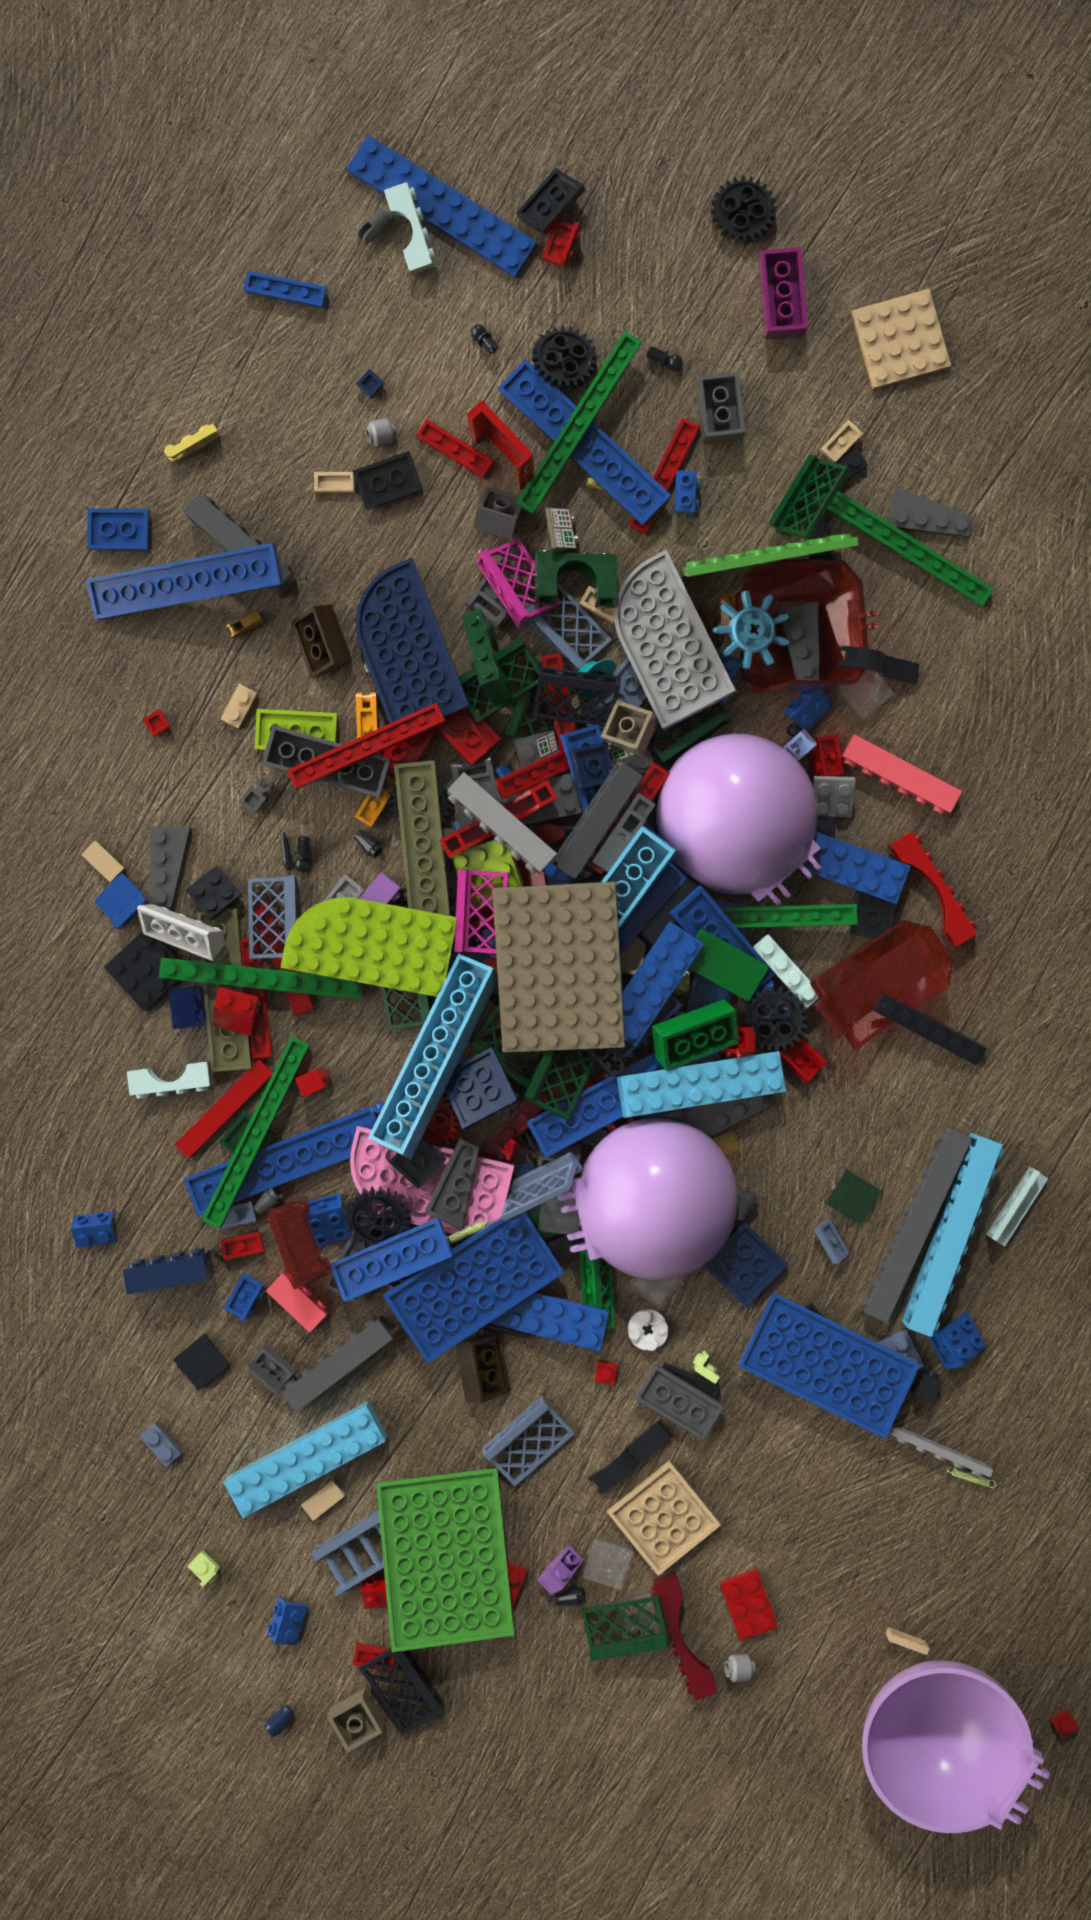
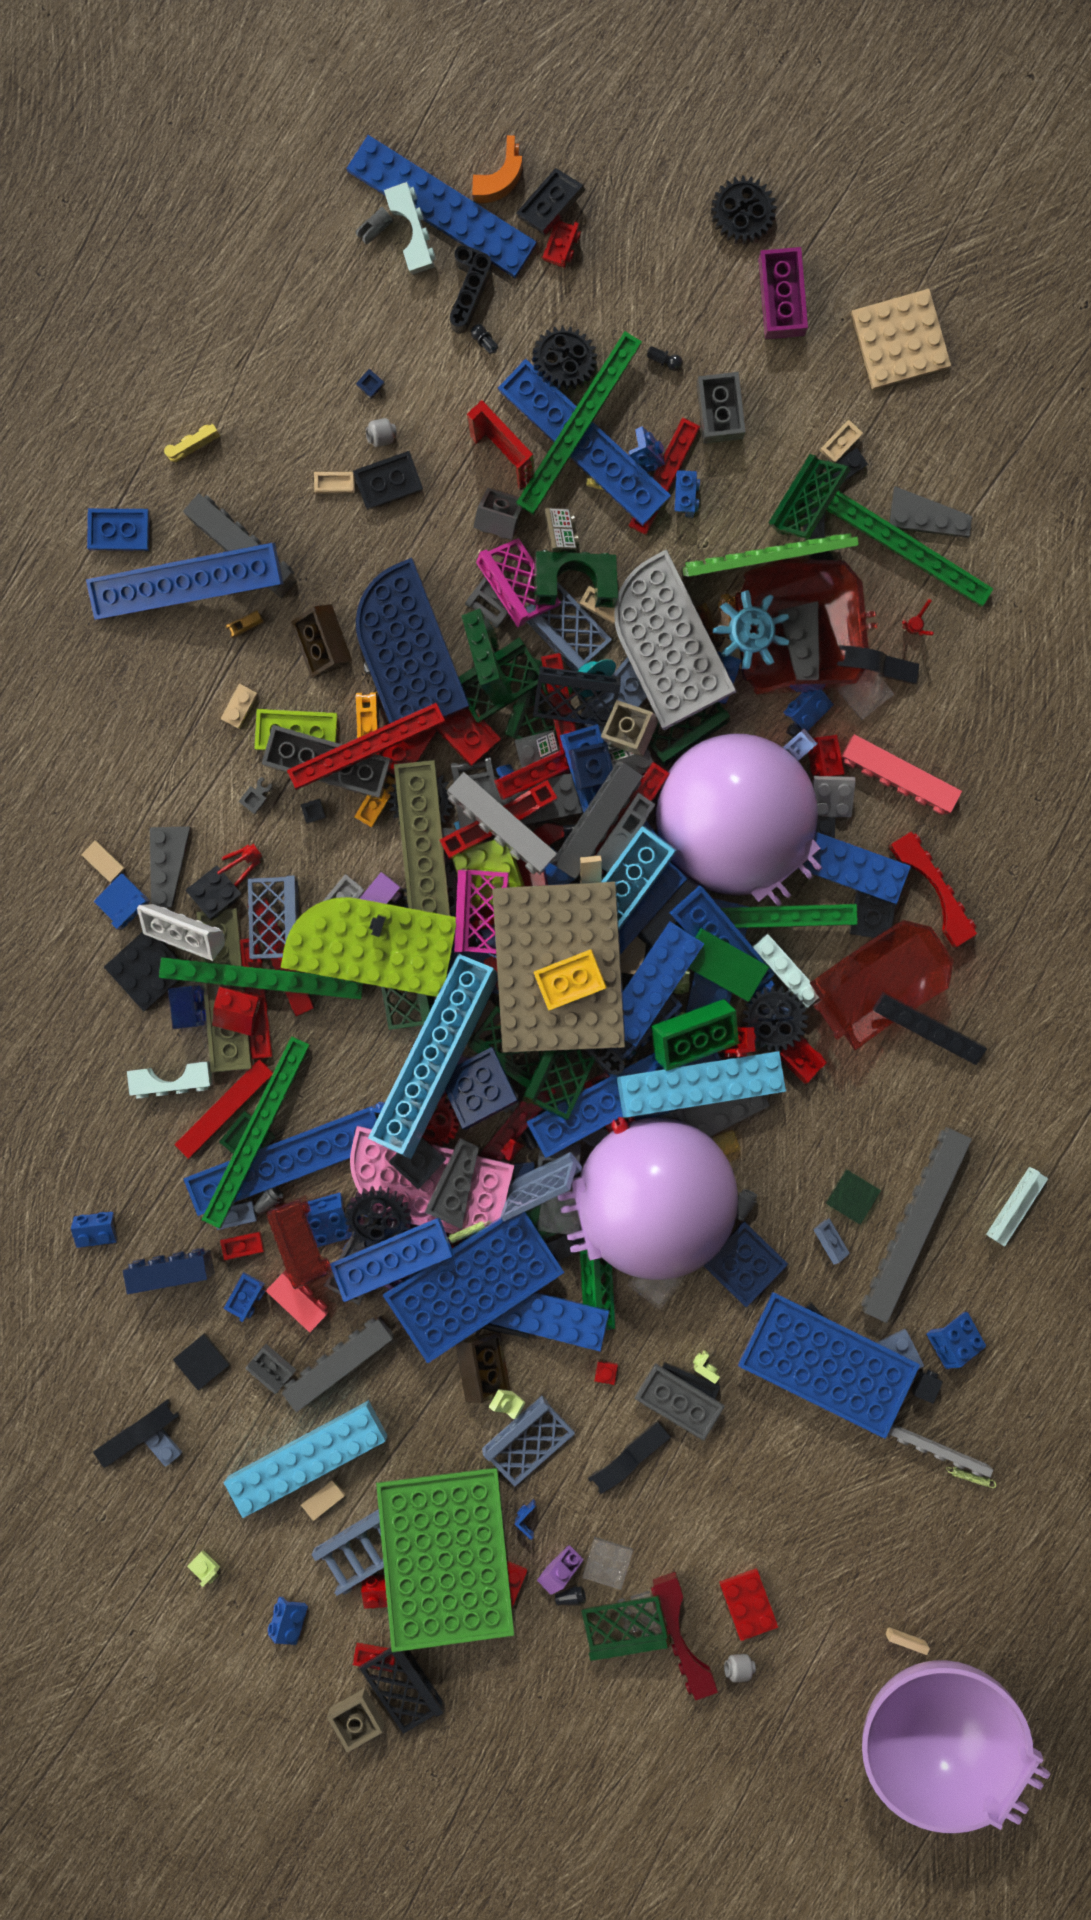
(135, 1434): none -> black piece
(156, 722): red plate -> none
(249, 854): none -> red plant
(278, 1721): dark blue cone -> none
(285, 289): blue plate -> none
(286, 856): black piece -> none
(302, 863): black axle -> none
(313, 811): none -> black plate
(313, 1081): red brick -> none
(369, 844): black cone -> none
(377, 925): none -> black plate
(455, 449): red tile -> none
(468, 292): none -> black beam
(499, 184): none -> orange arch
(507, 1403): none -> yellowish green bracket
(522, 1513): none -> blue bracket
(570, 979): none -> yellow plate
(590, 869): none -> tan tile
(620, 1126): none -> red hinge
(650, 451): none -> blue bracket
(651, 1340): white plate -> none
(663, 1517): tan plate -> none
(916, 624): none -> red plant
(951, 1235): medium azure brick -> none
(1064, 1723): red plate -> none

